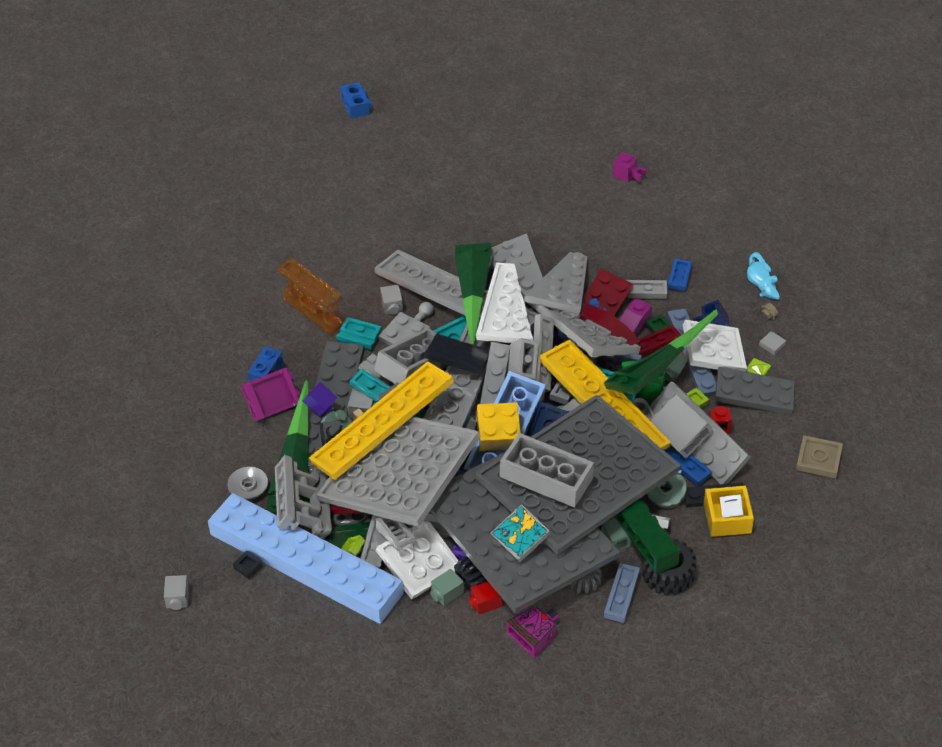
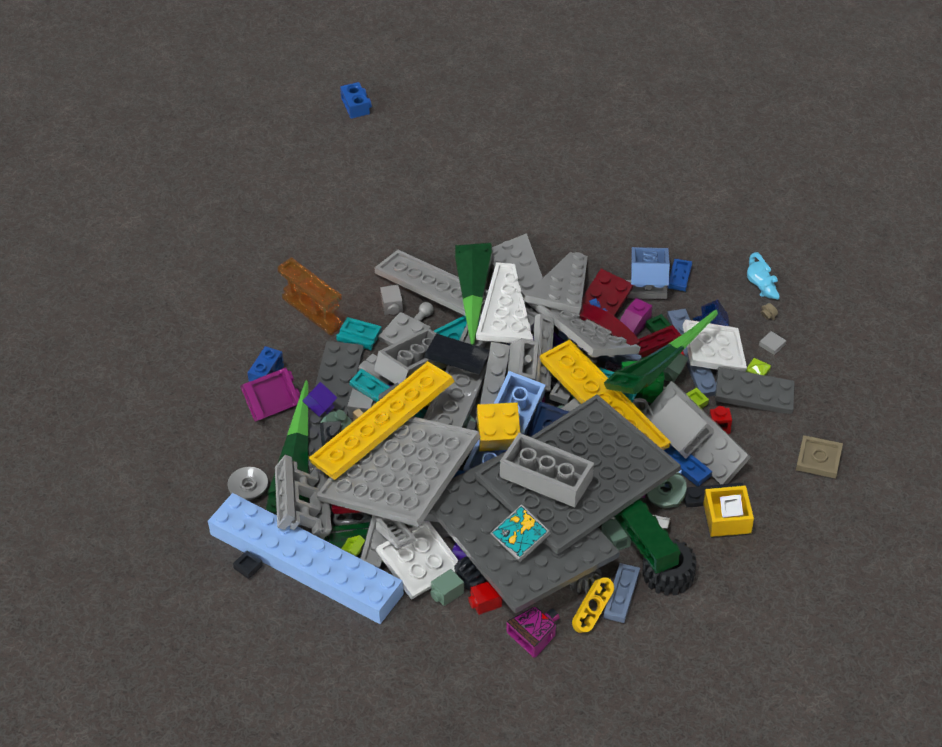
(176, 592): light grey brick -> none
(584, 608): none -> yellow beam
(626, 167): magenta brick -> none
(650, 267): none -> medium blue brick

